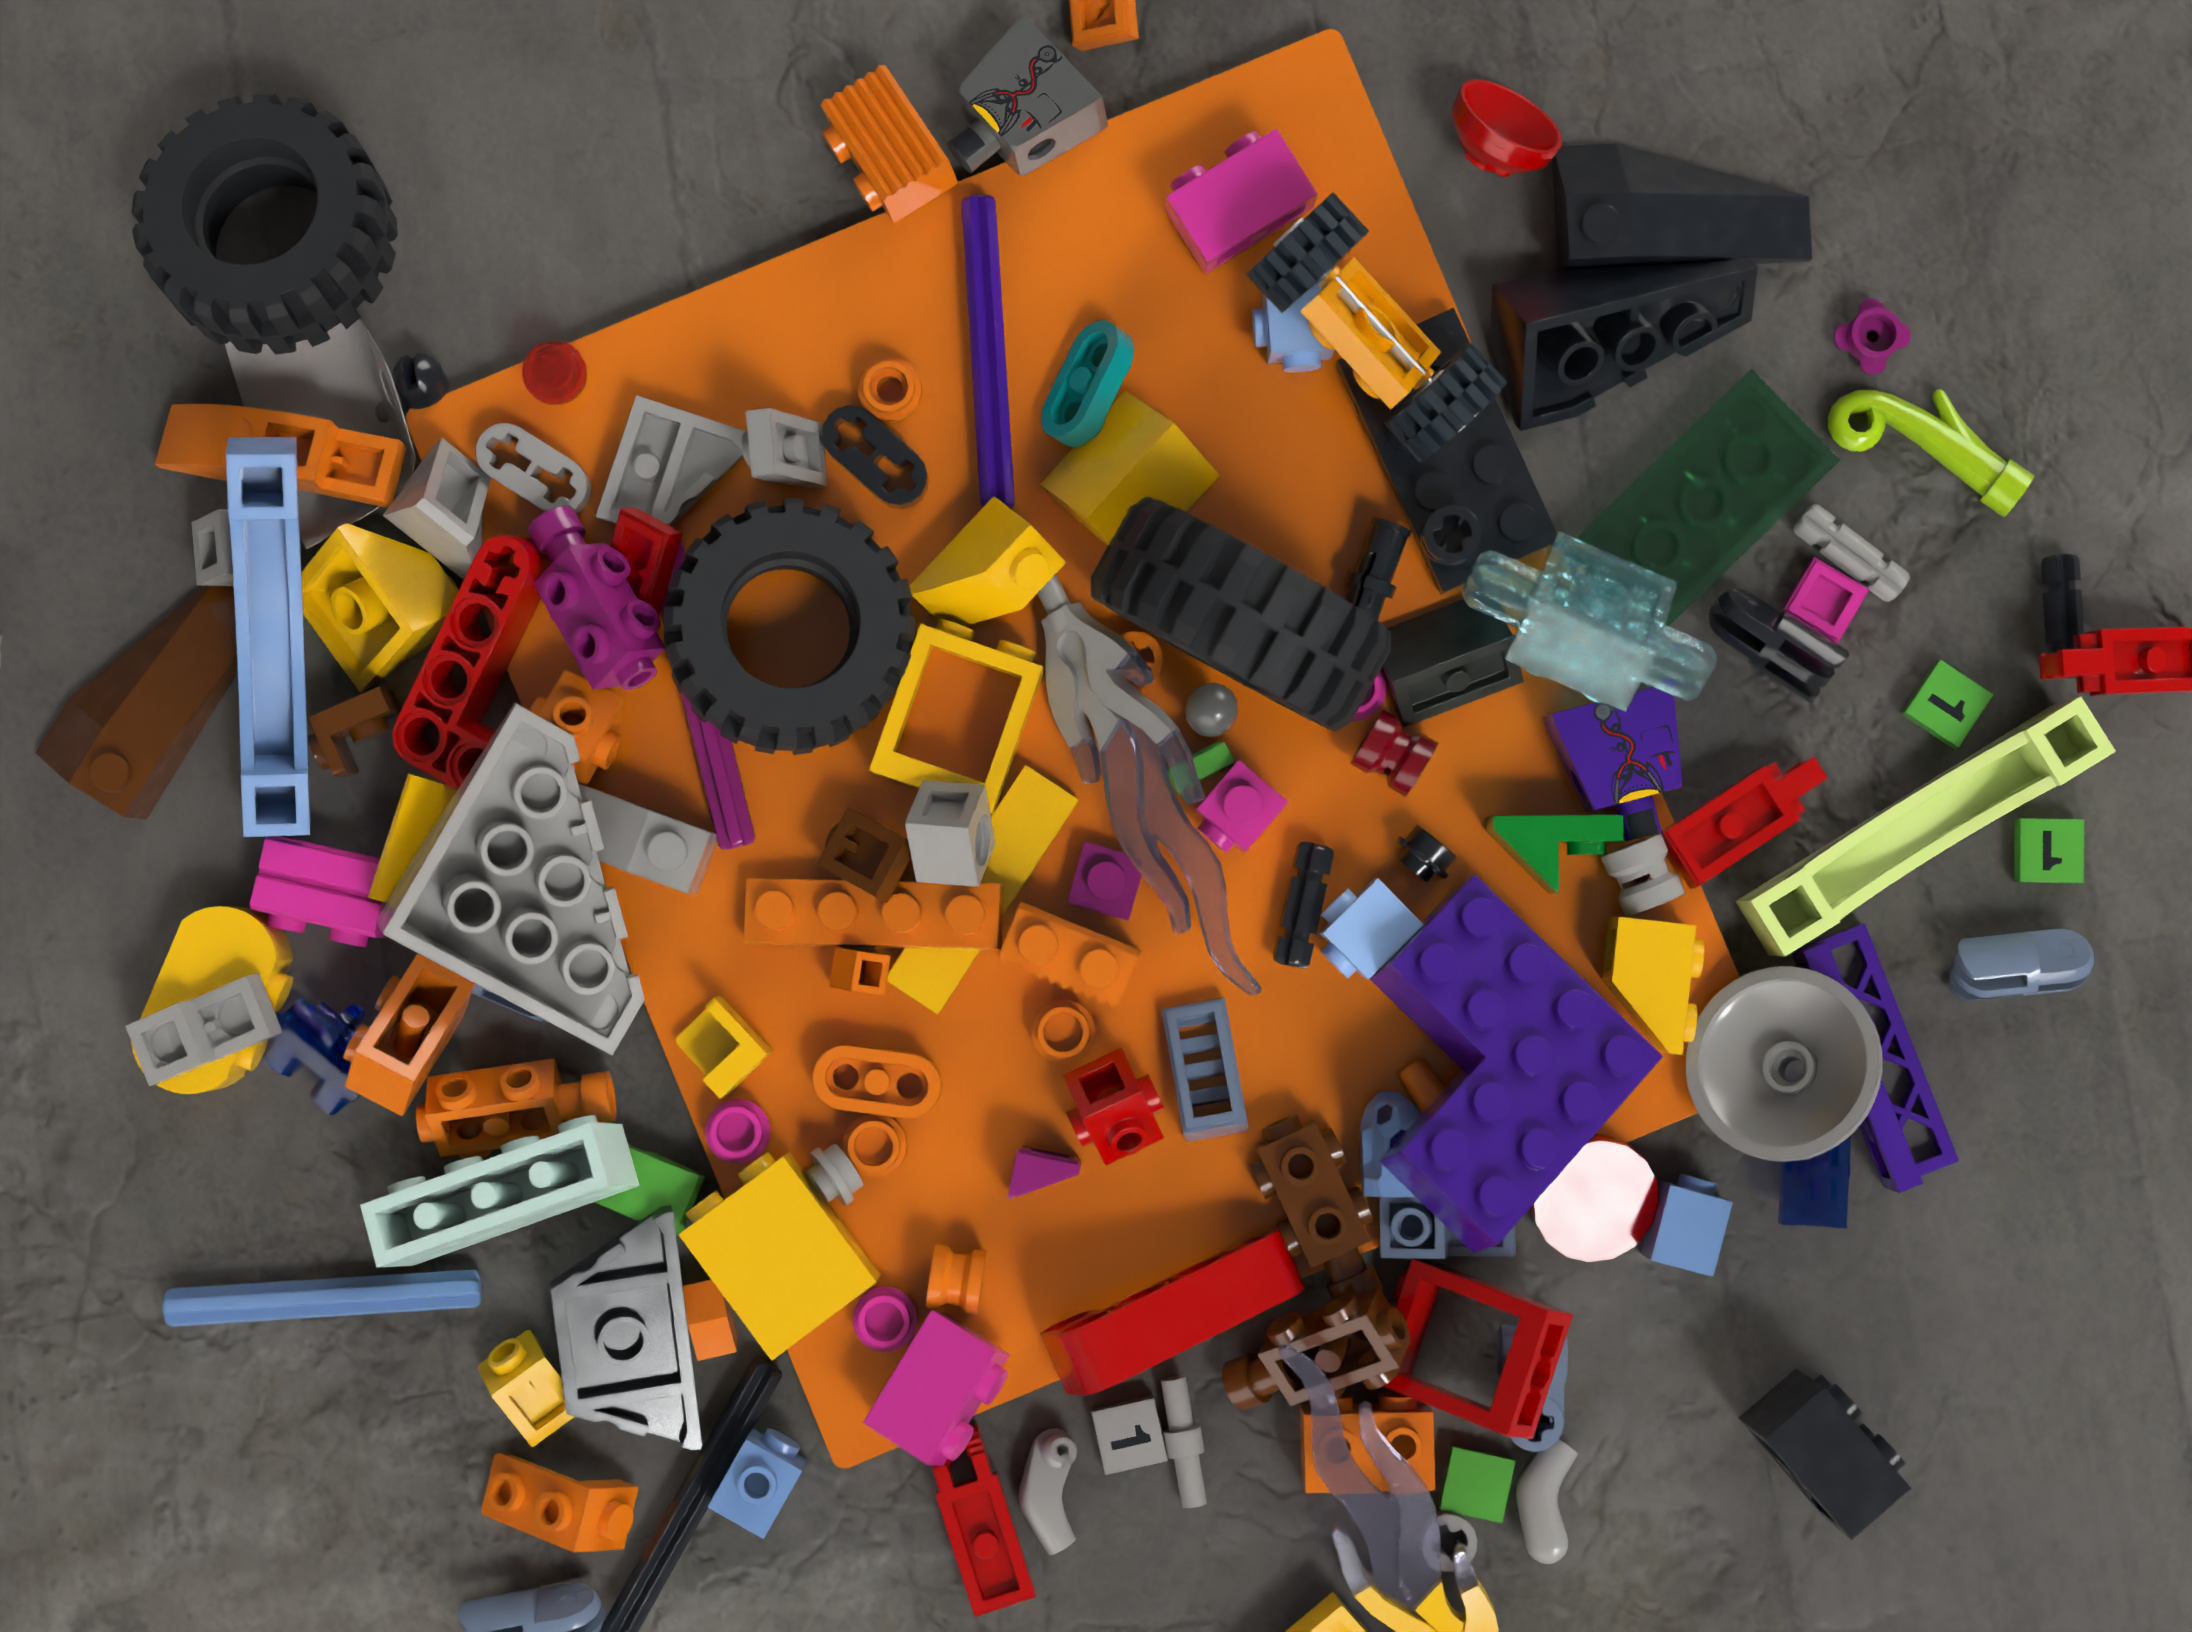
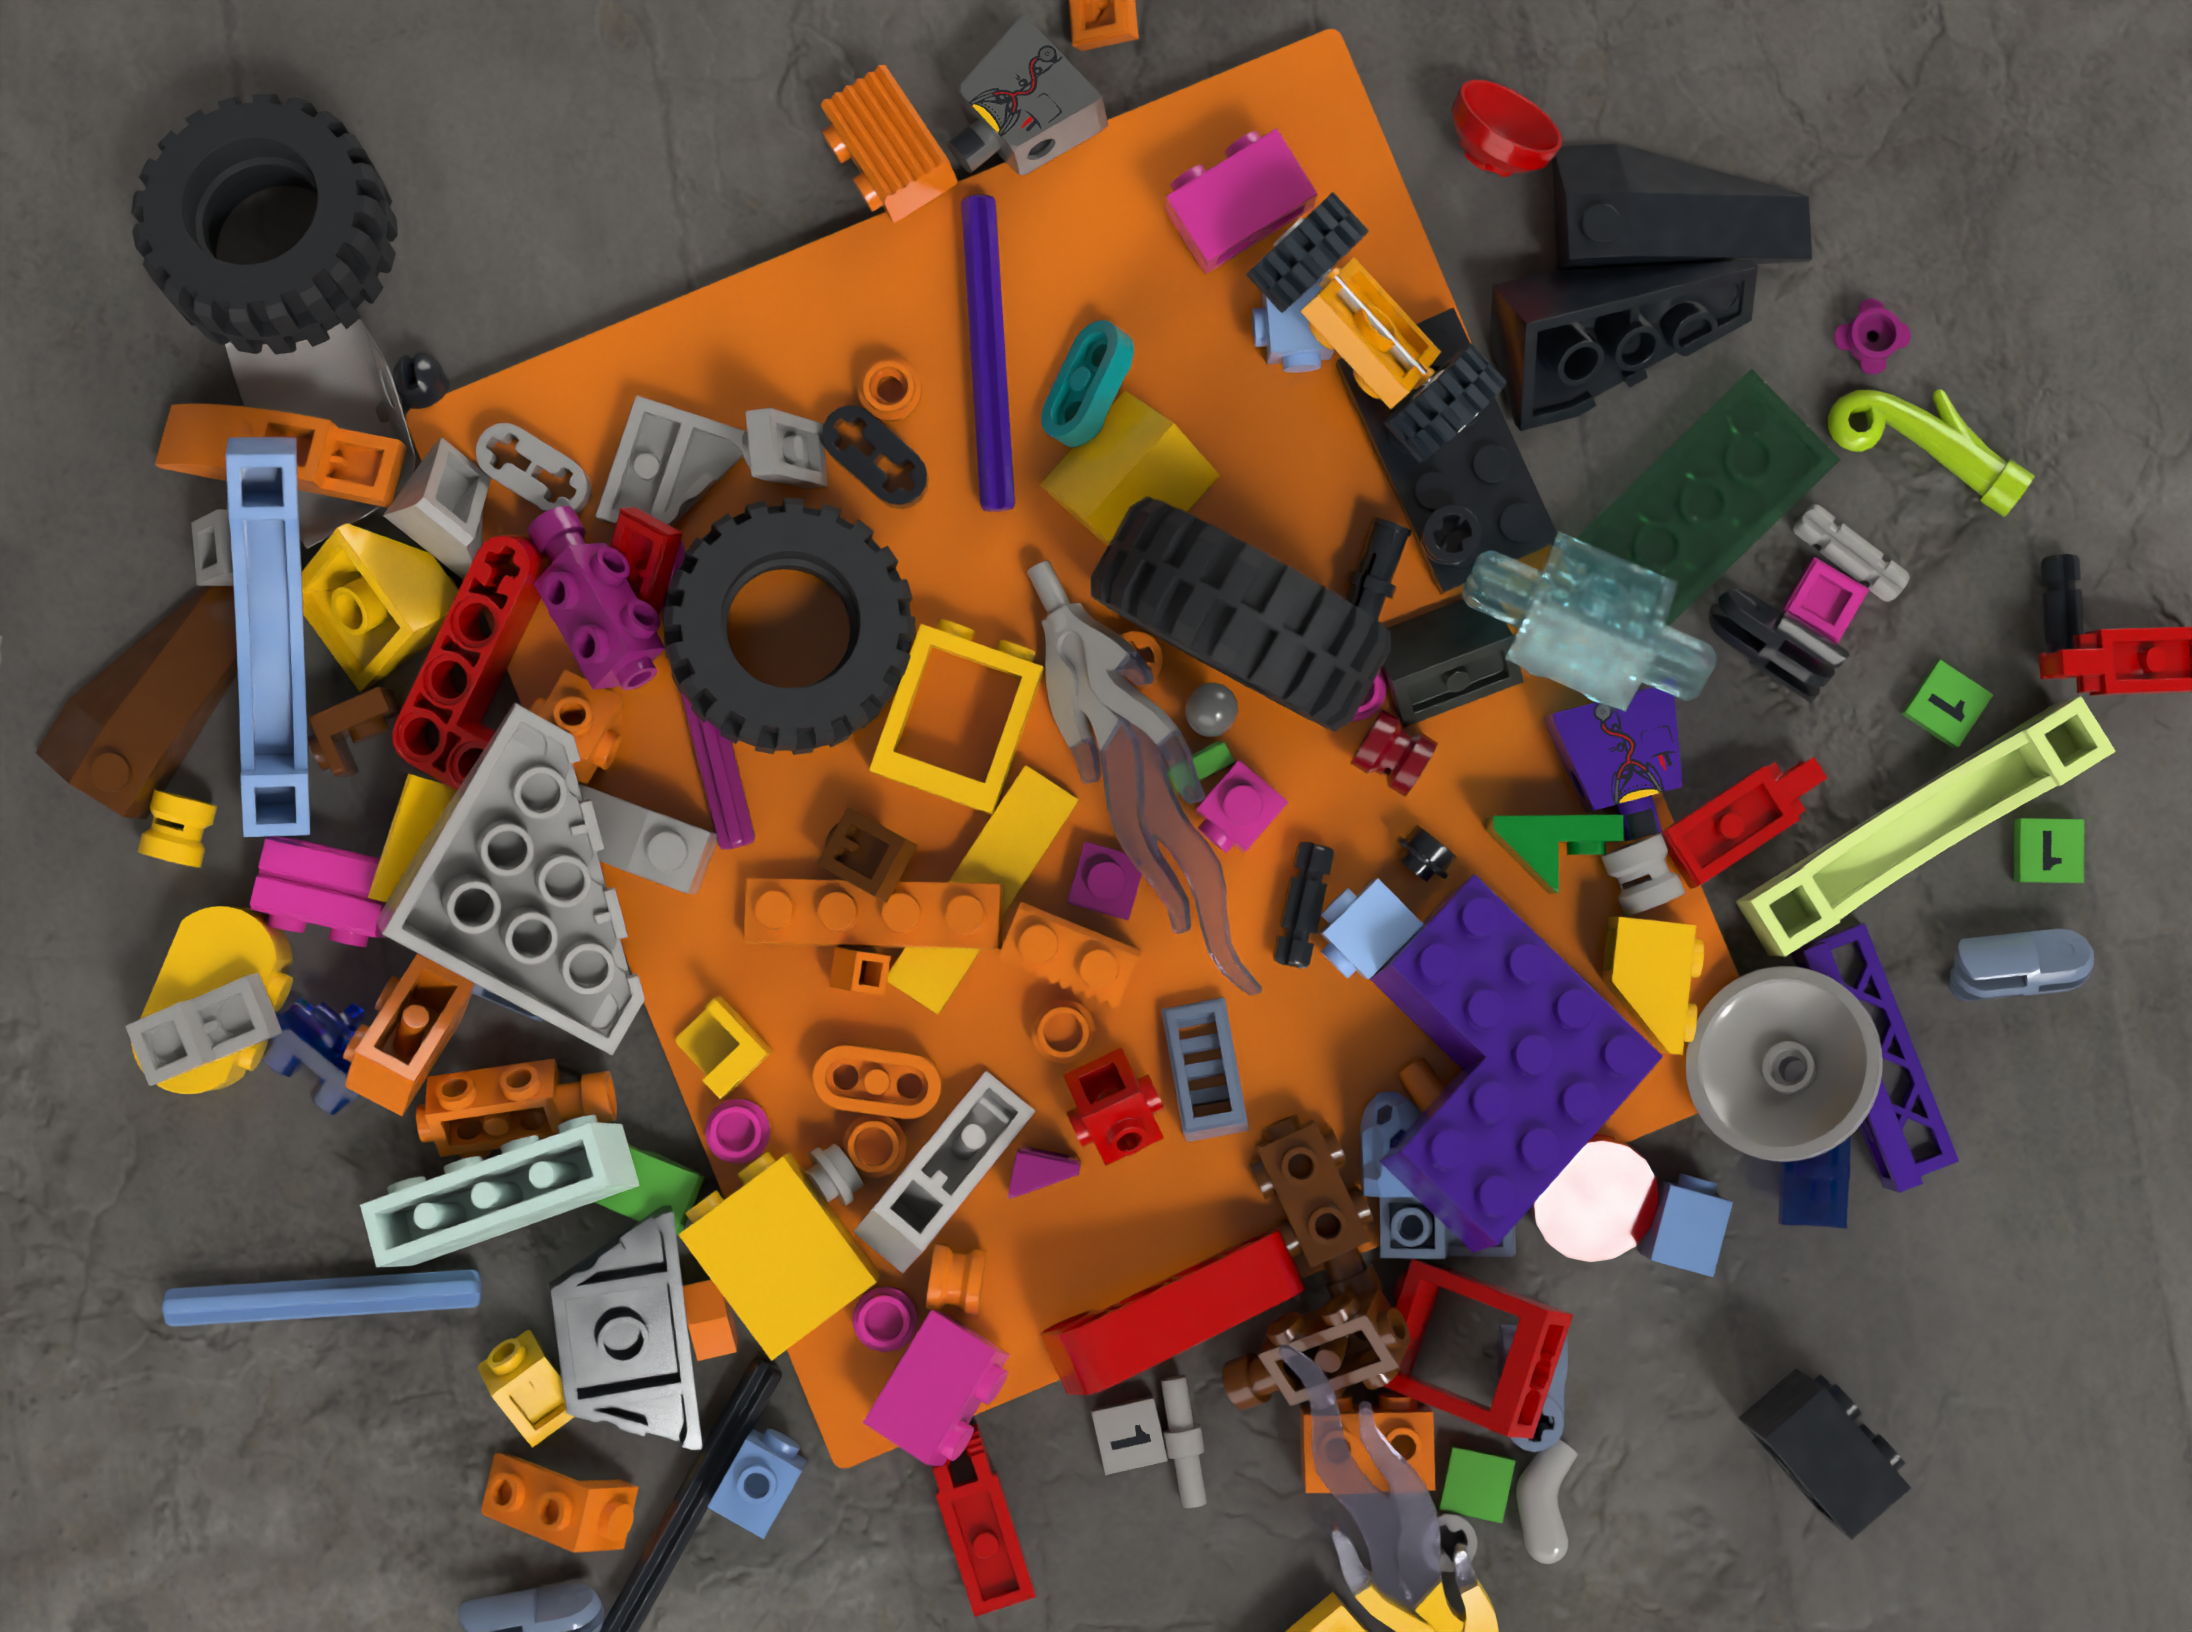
(175, 843): none -> yellow wheel
(554, 372): clear red plate -> none
(944, 1172): none -> light grey slope
(950, 833): light grey brick -> none
(987, 568): yellow slope -> none
(1043, 1487): light grey arm -> none

